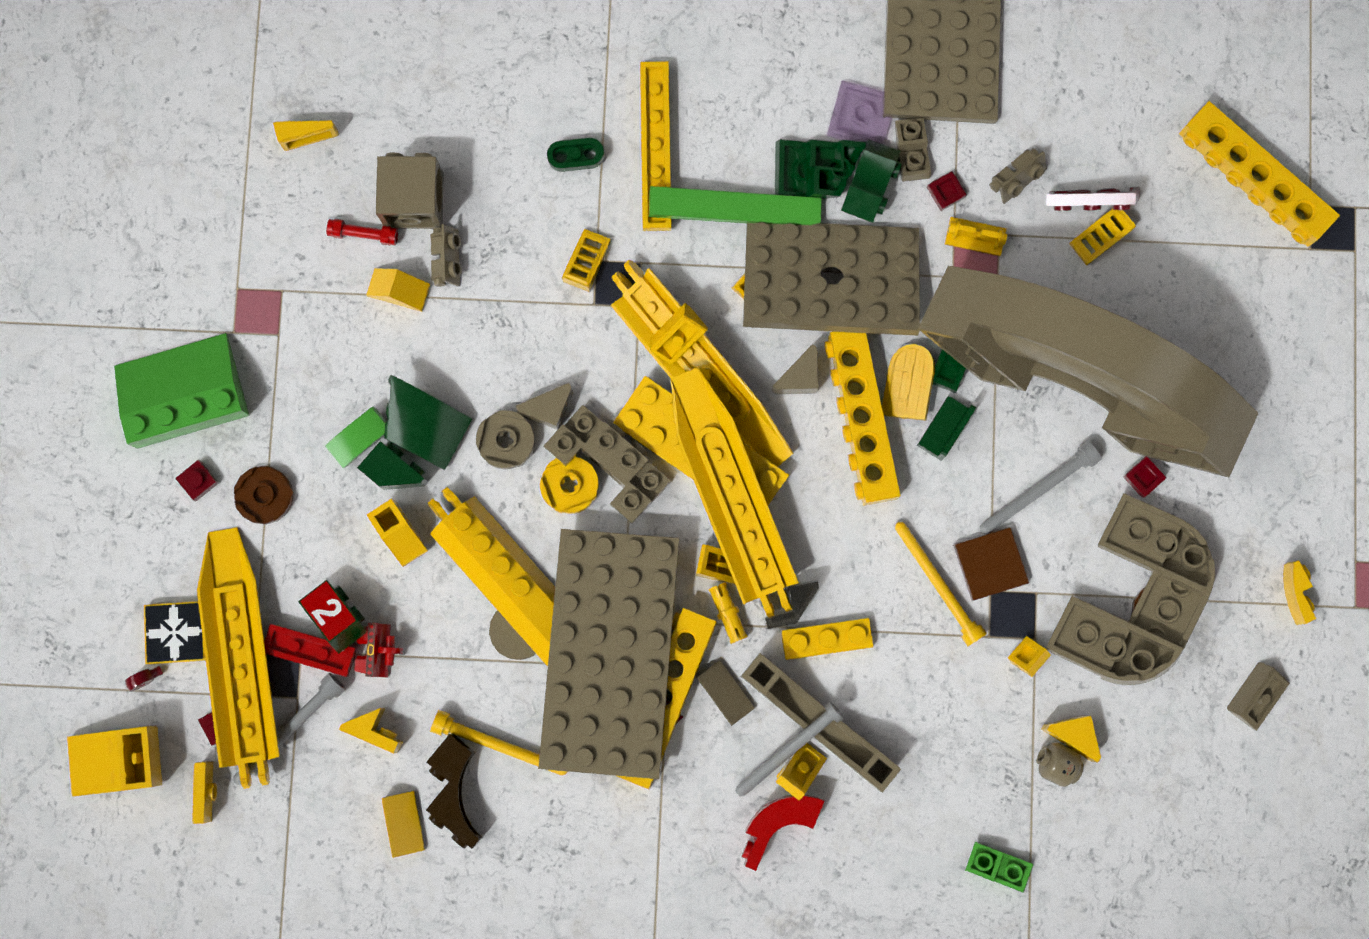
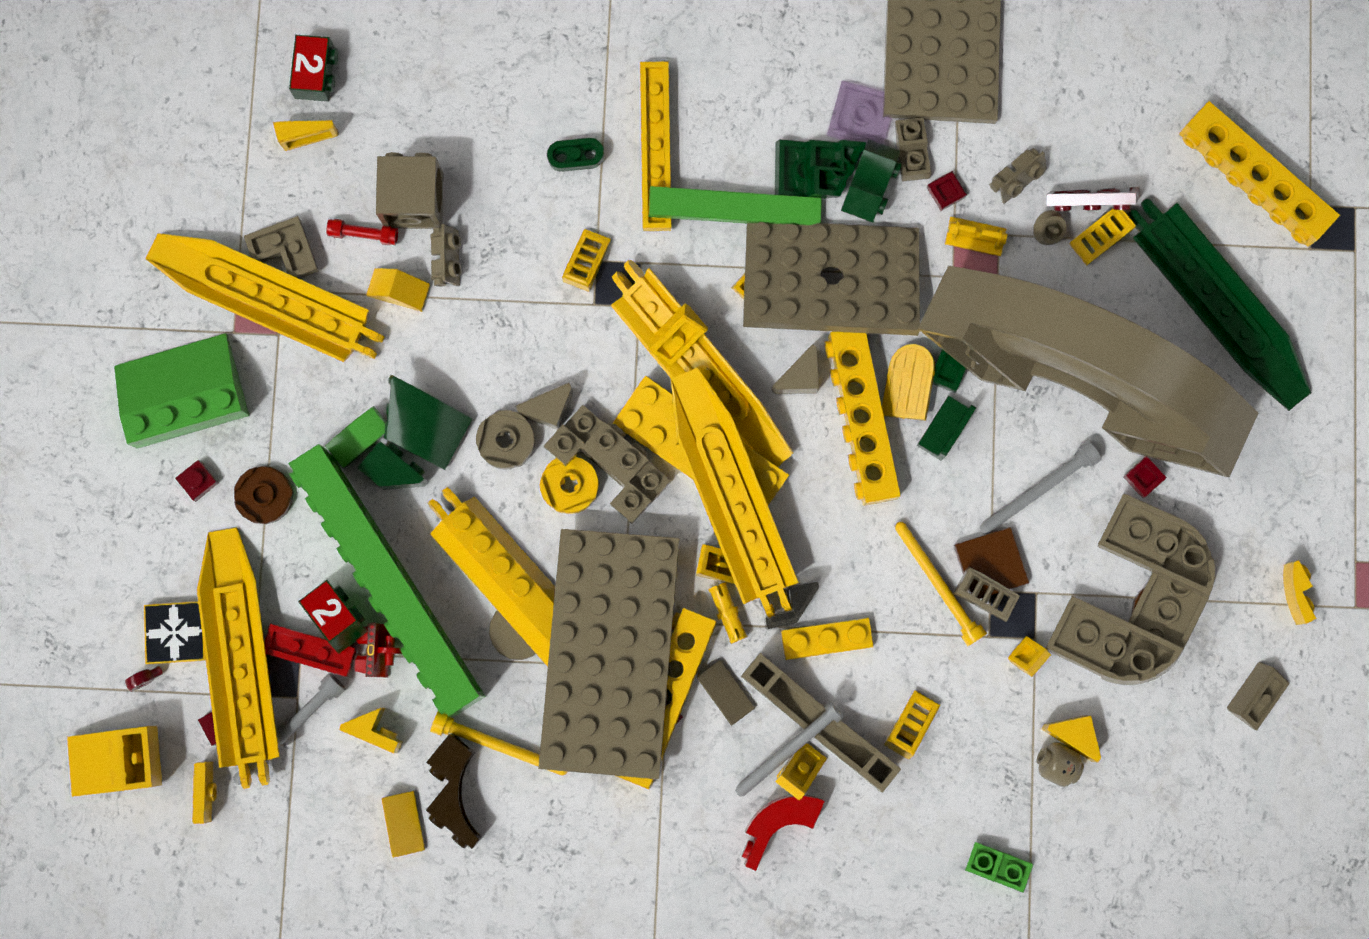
(264, 295): none -> yellow hinge
(284, 240): none -> dark tan plate
(312, 68): none -> brick
(387, 581): none -> bright green brick
(397, 532): yellow slope -> none
(901, 747): none -> yellow slope
(964, 583): none -> dark tan slope
(1049, 227): none -> dark tan hat
(1222, 301): none -> dark green hinge

